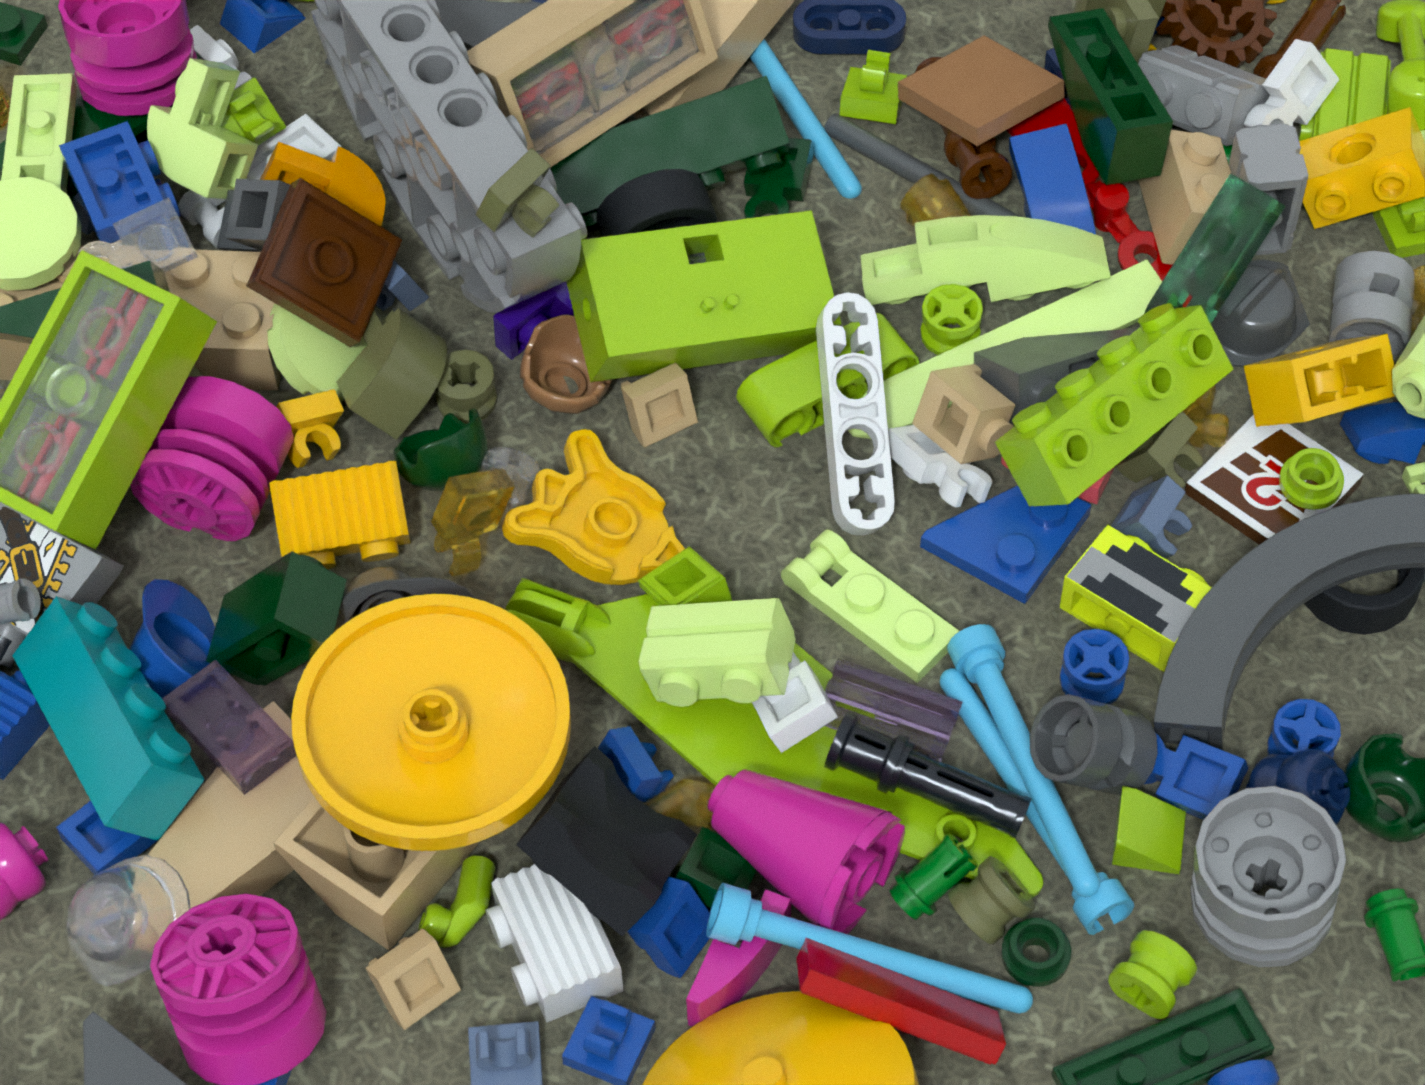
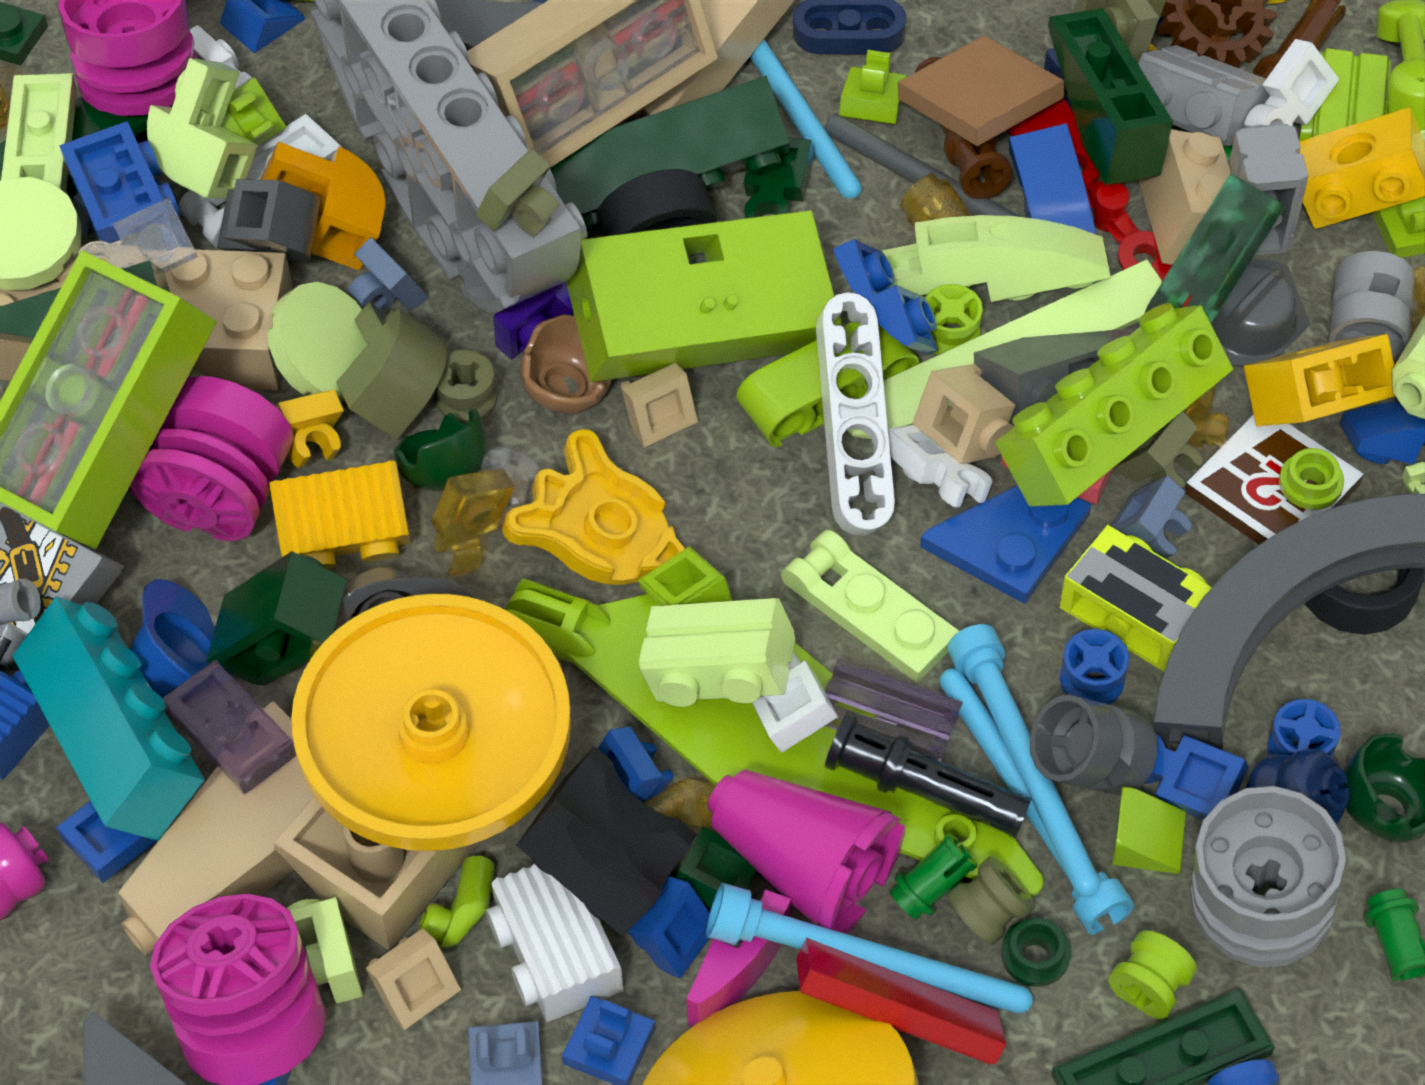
(123, 915): clear piece -> none
(324, 262): reddish brown tile -> none
(327, 946): none -> yellowish green bracket
(897, 309): none -> blue slope

